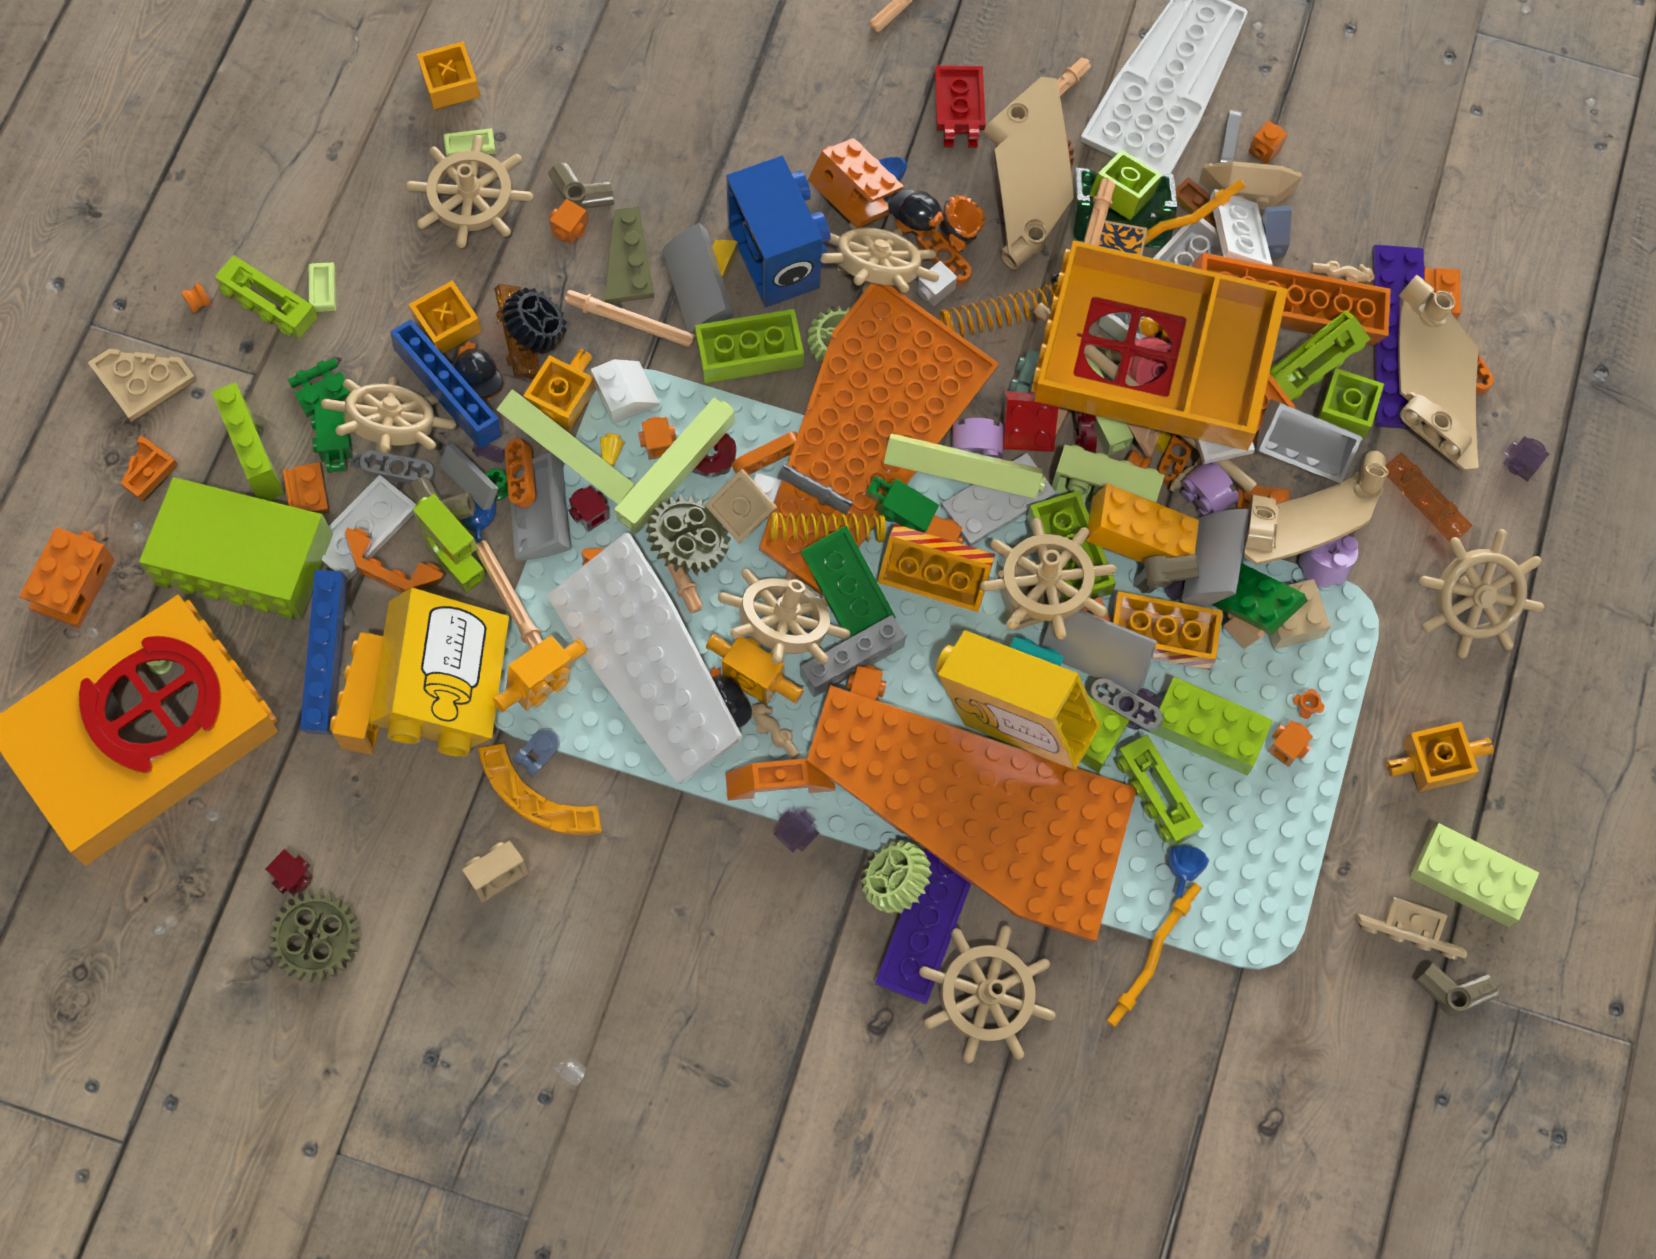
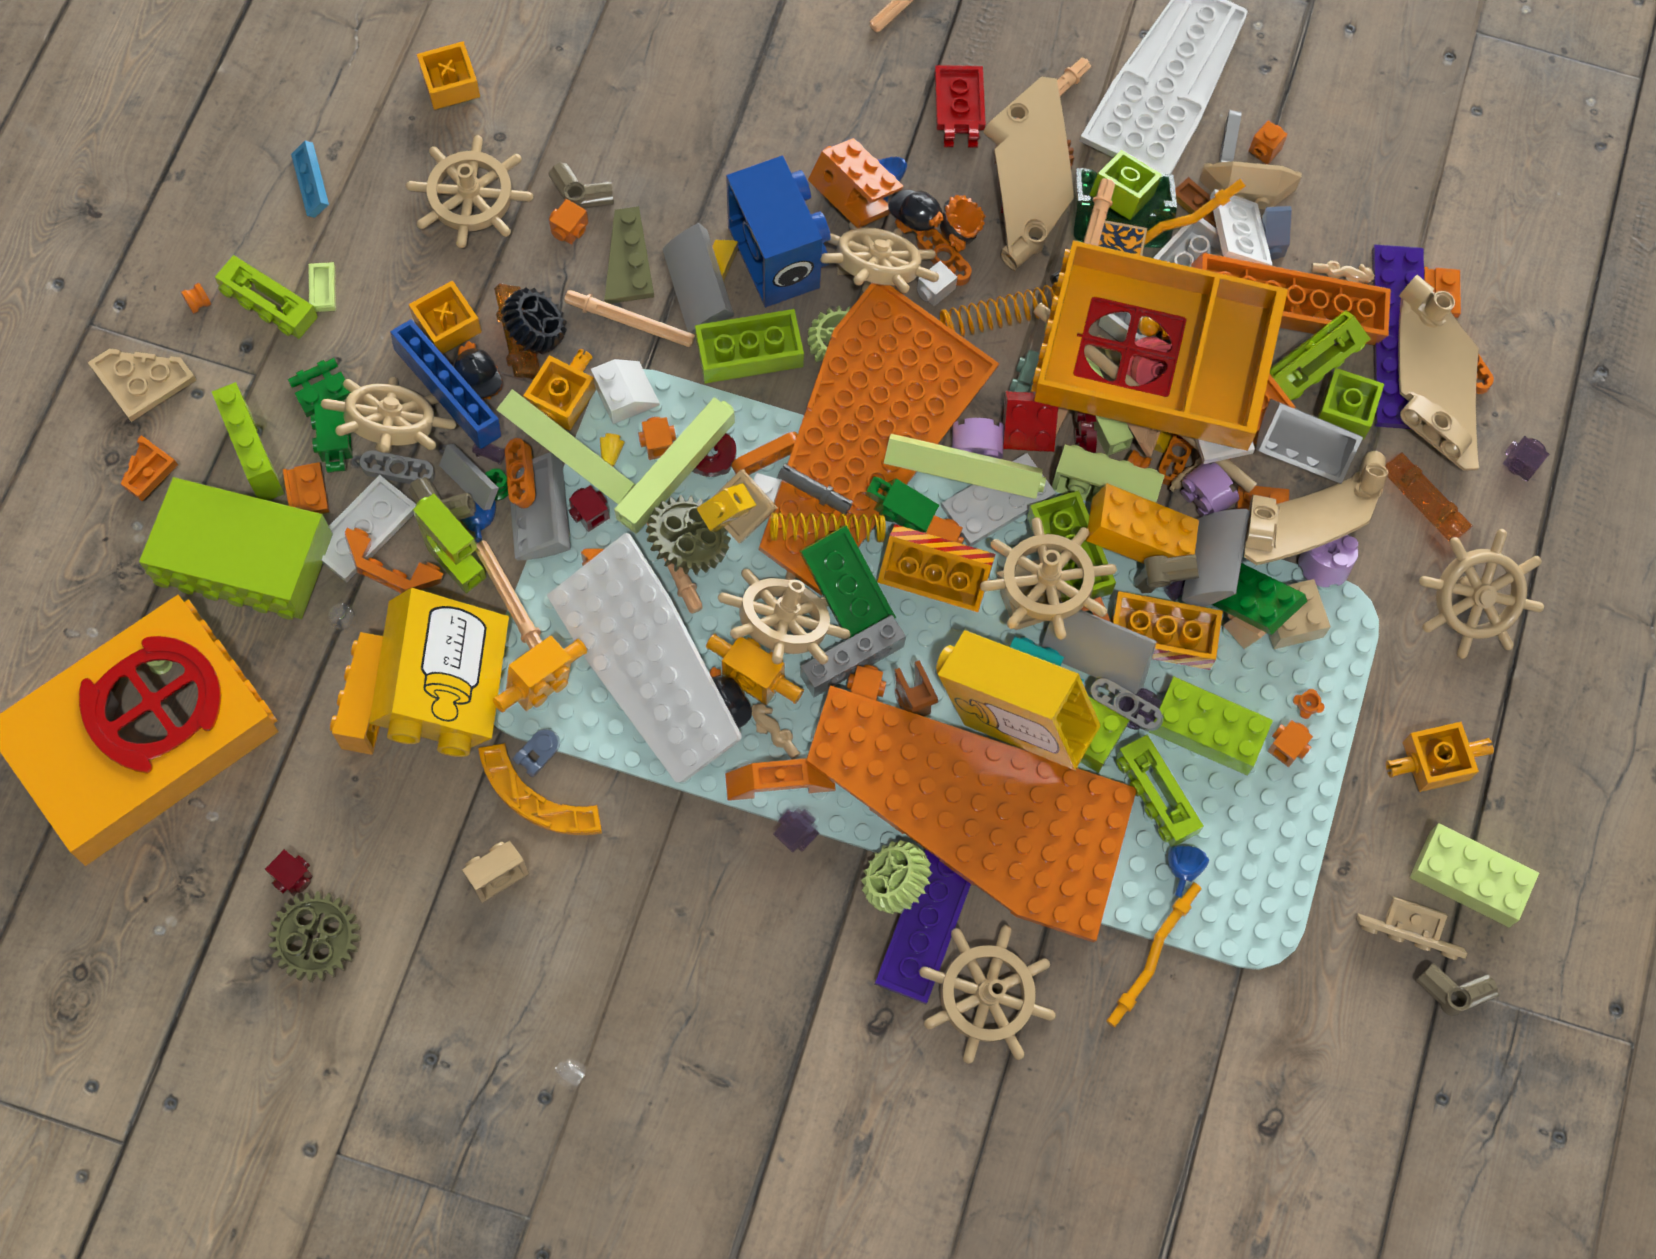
(67, 576): orange torso -> none
(309, 179): none -> dark azure plate
(323, 652): blue brick -> none
(463, 141): yellowish green tile -> none
(724, 508): none -> yellow torso
(920, 697): none -> dark orange piece

